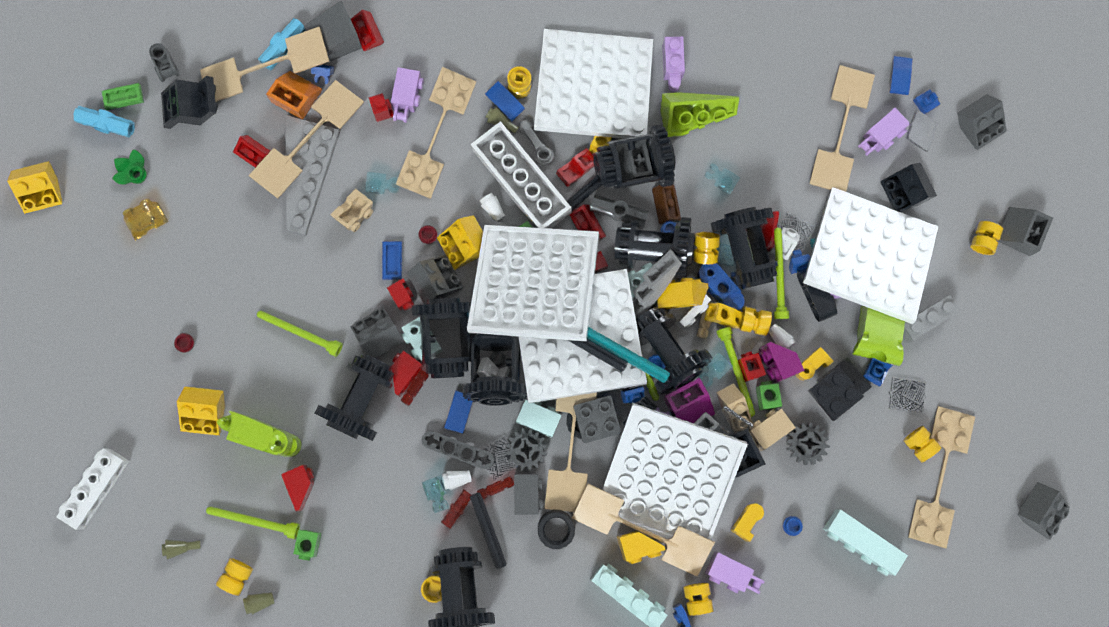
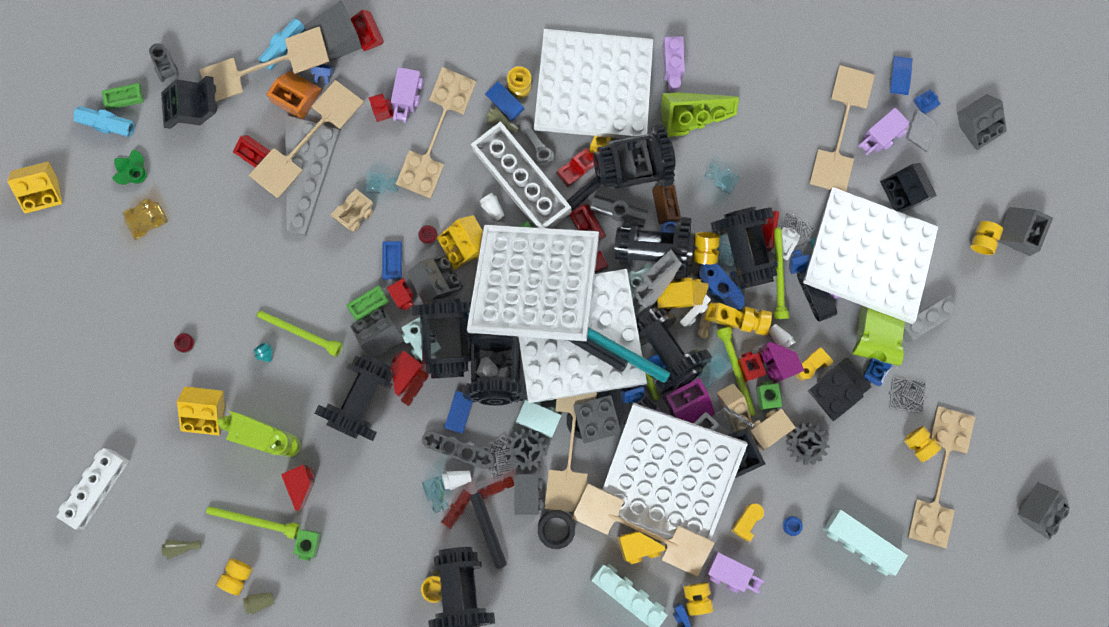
(264, 352): none -> teal plate
(367, 303): none -> bright green plate

